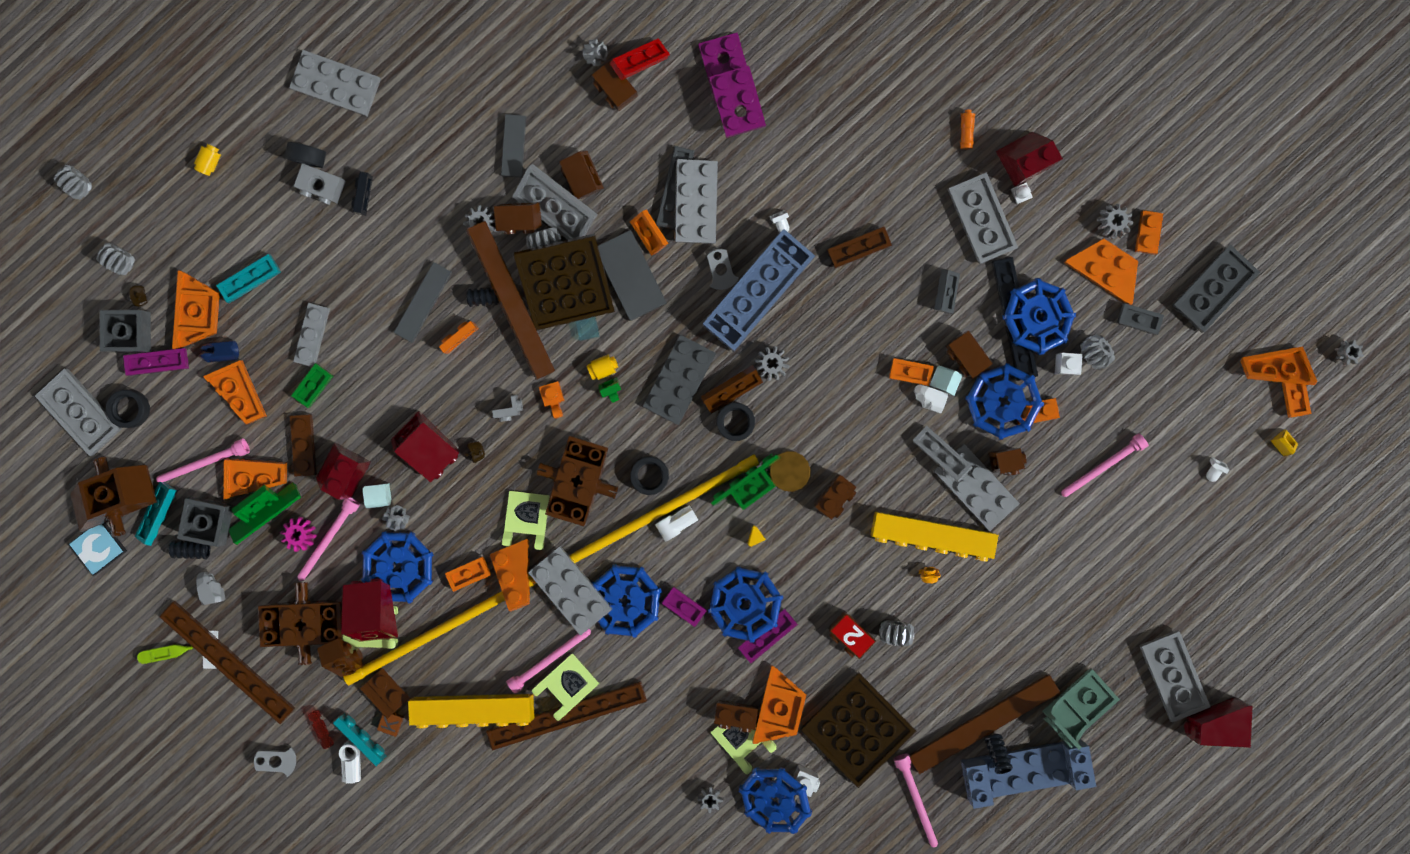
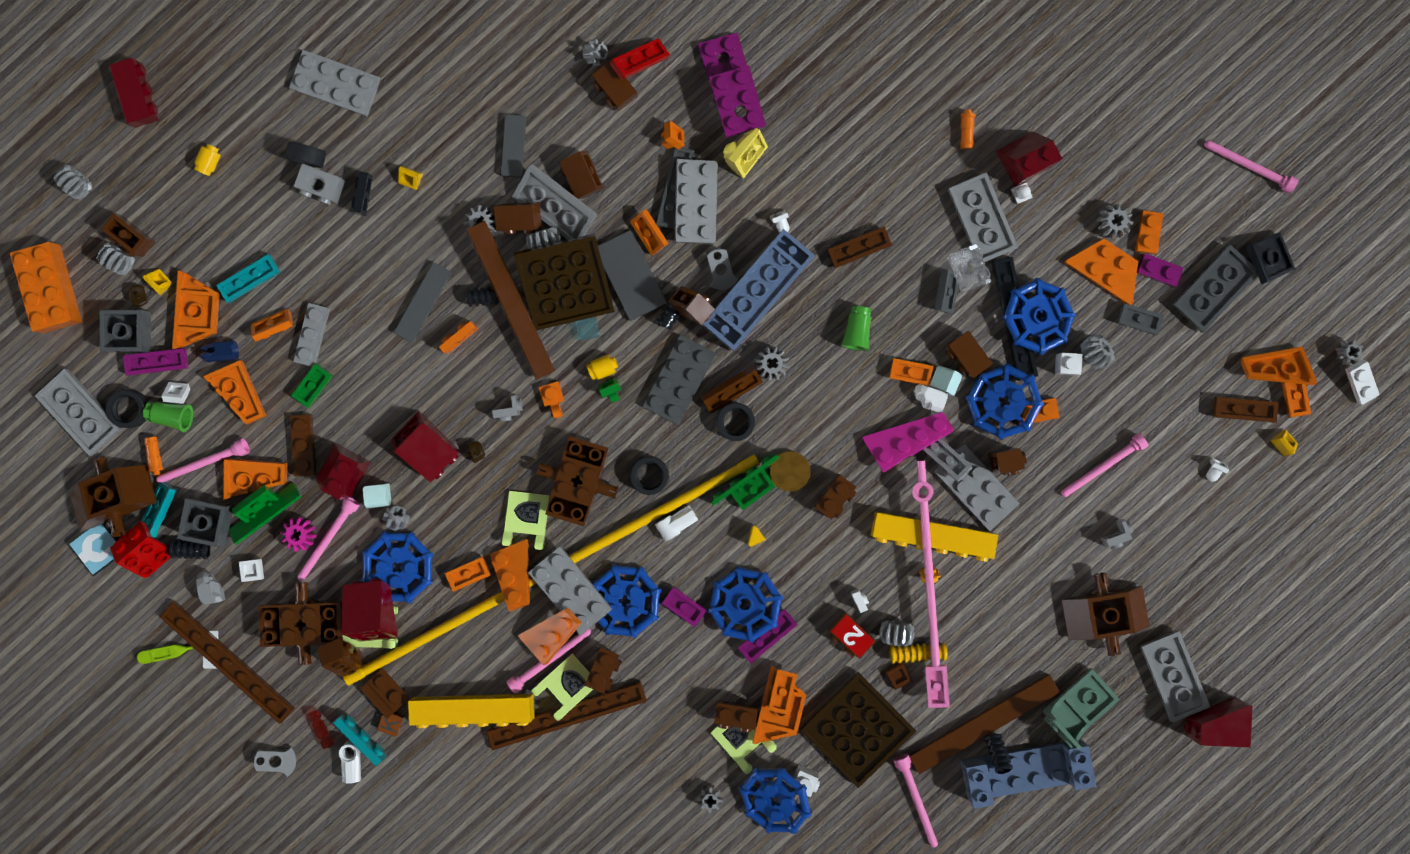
(46, 287): none -> orange brick
(127, 235): none -> reddish brown brick
(134, 92): none -> dark red brick
(140, 551): none -> red bracket
(153, 455): none -> orange piece
(158, 281): none -> yellow slope
(170, 415): none -> bright green plant
(175, 392): none -> white plate
(251, 570): none -> white plate
(271, 325): none -> orange plate
(409, 177): none -> yellow slope
(550, 635): none -> orange wing
(603, 667): none -> reddish brown brick
(668, 316): none -> black piece
(673, 136): none -> orange tile
(692, 305): none -> reddish brown brick
(745, 152): none -> light yellow slope
(782, 692): none -> orange plate
(858, 329): none -> bright green plant
(860, 600): none -> white plate
(898, 675): none -> reddish brown tile
(903, 441): none -> dark pink wing
(917, 652): none -> yellow piece
(935, 674): none -> bright pink bar
(960, 261): none -> clear brick
(1086, 614): none -> reddish brown slope
(1116, 540): none -> light grey bracket
(1159, 270): none -> magenta plate
(1245, 409): none -> reddish brown plate
(1270, 258): none -> black tile
(1286, 183): none -> bright pink piece
(1362, 382): none -> white plate

